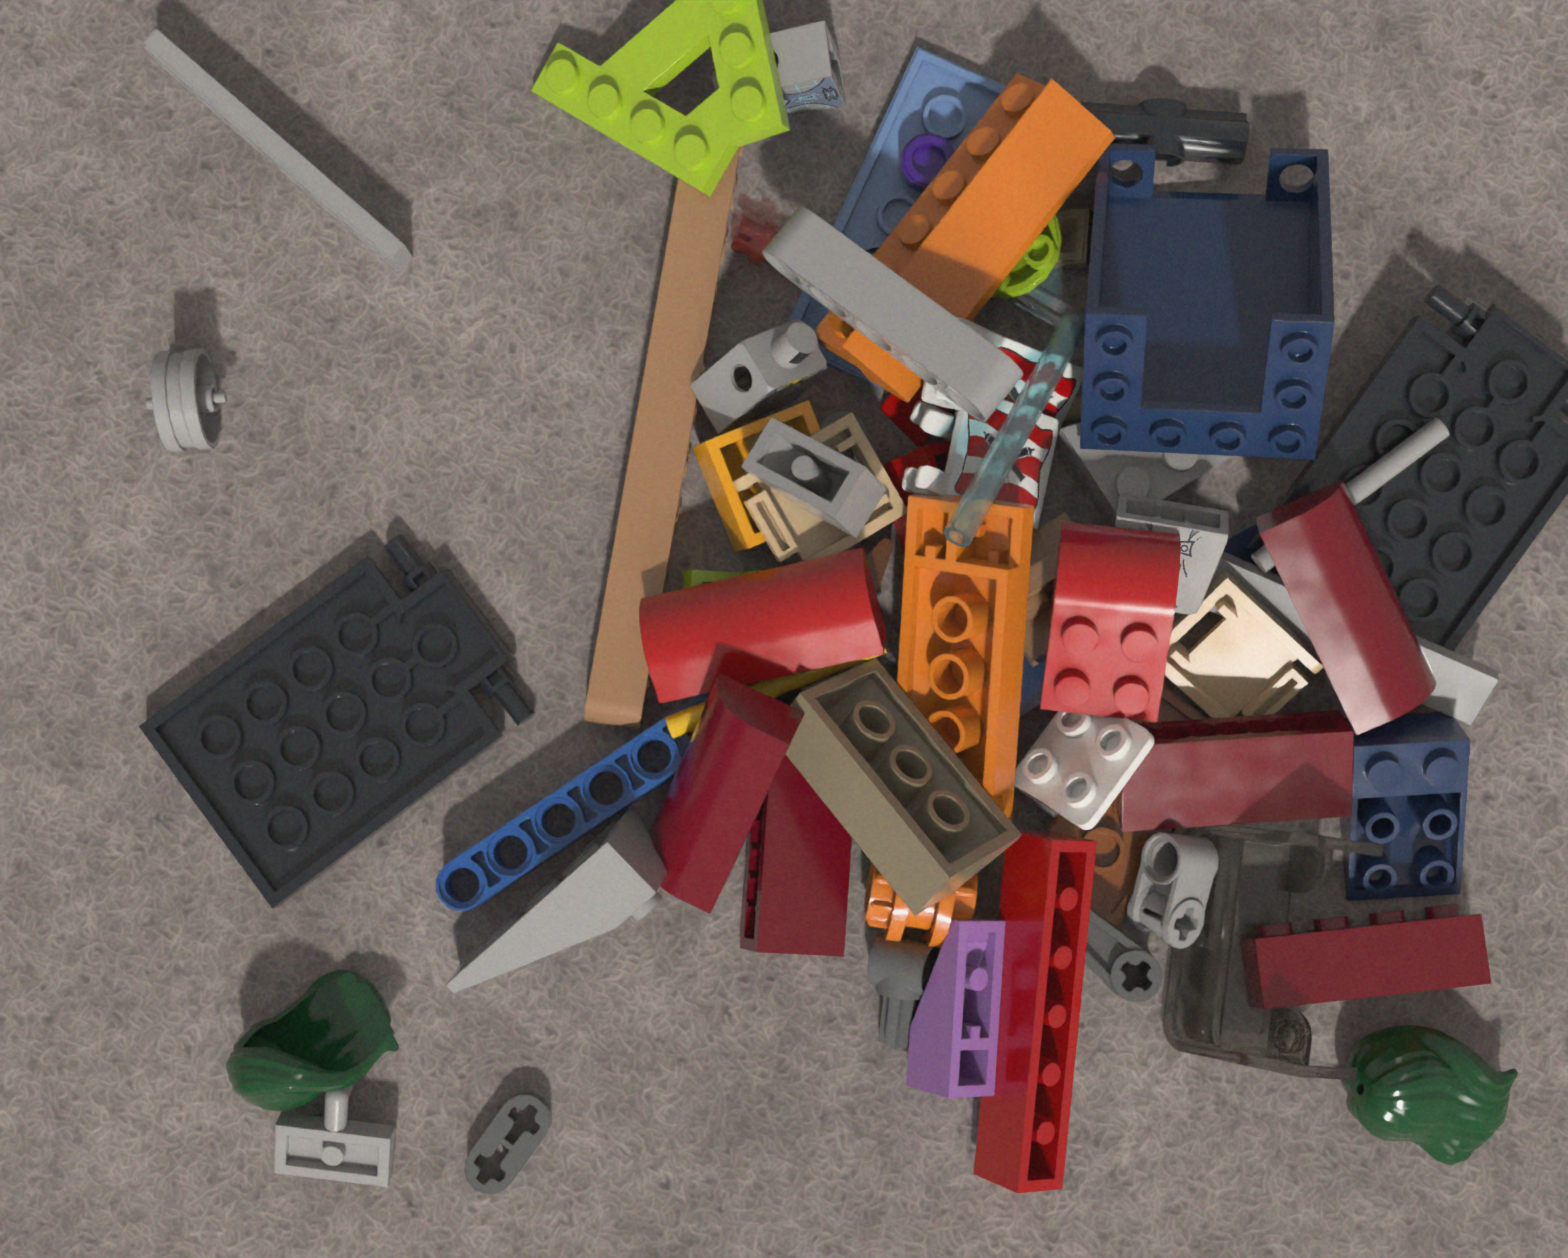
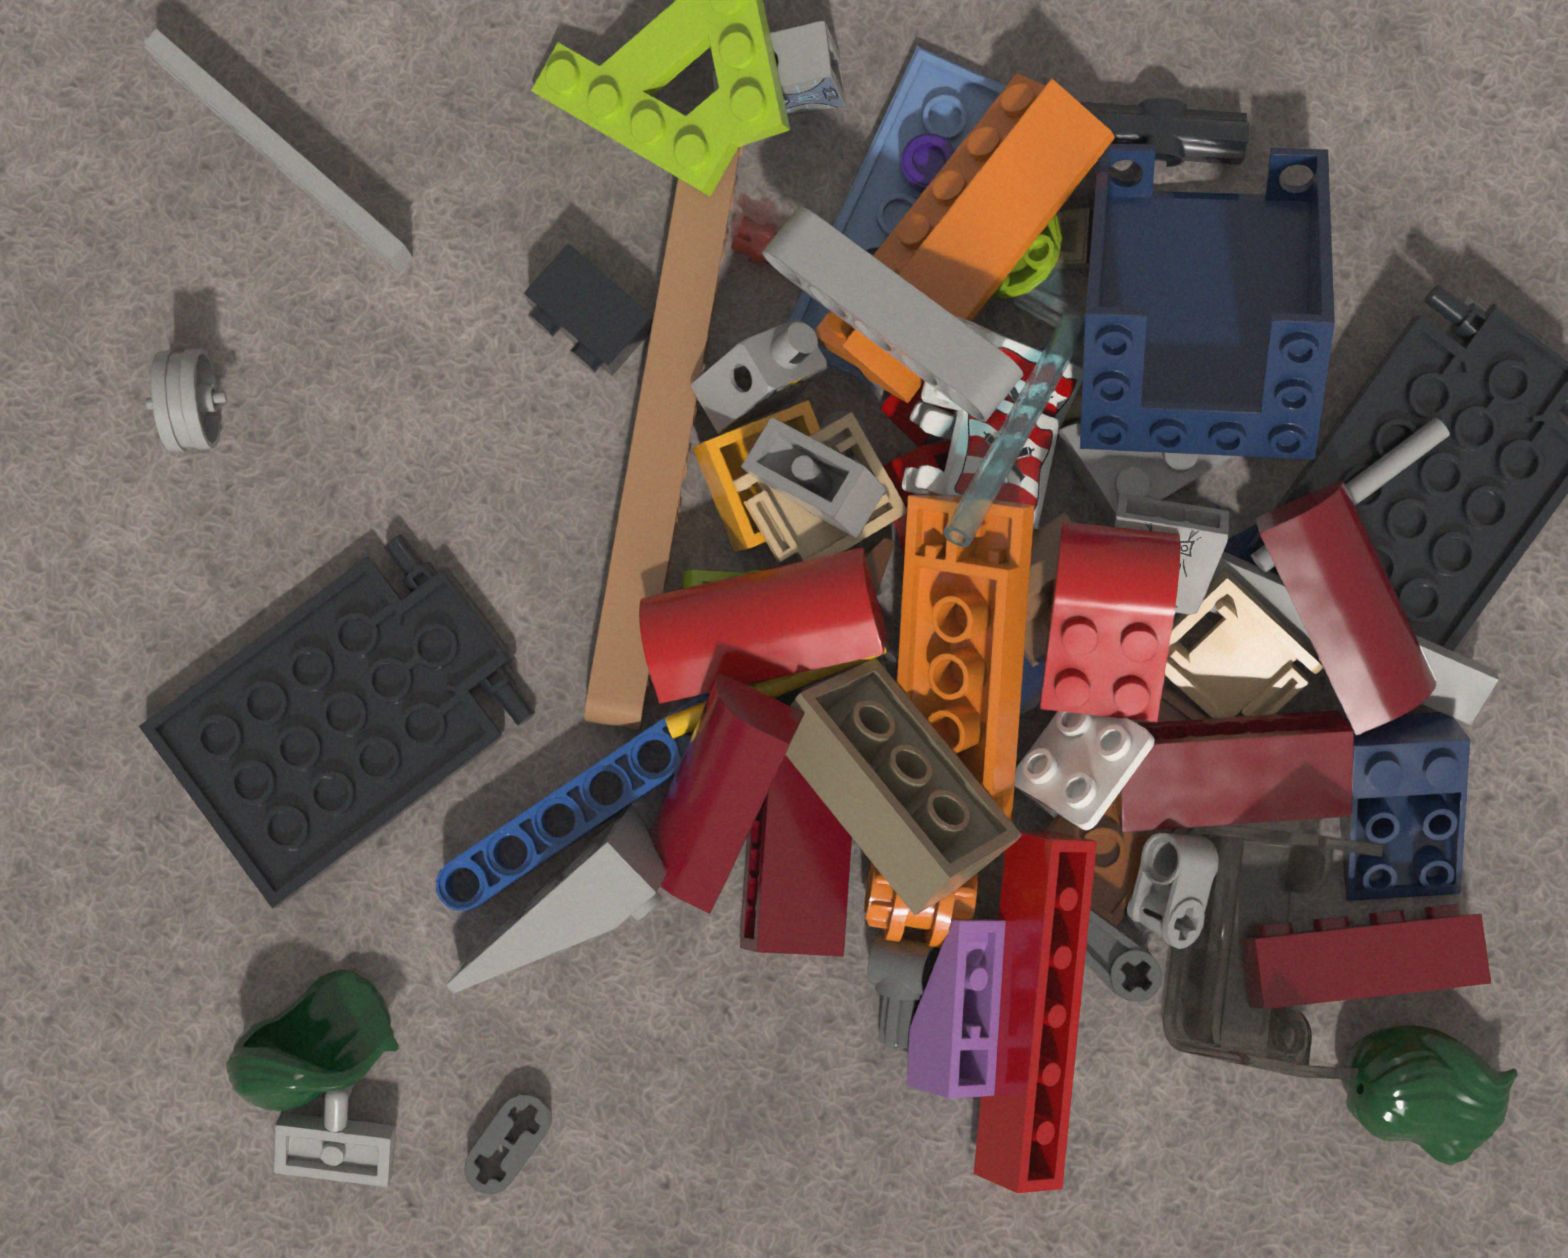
(588, 310): none -> black brick

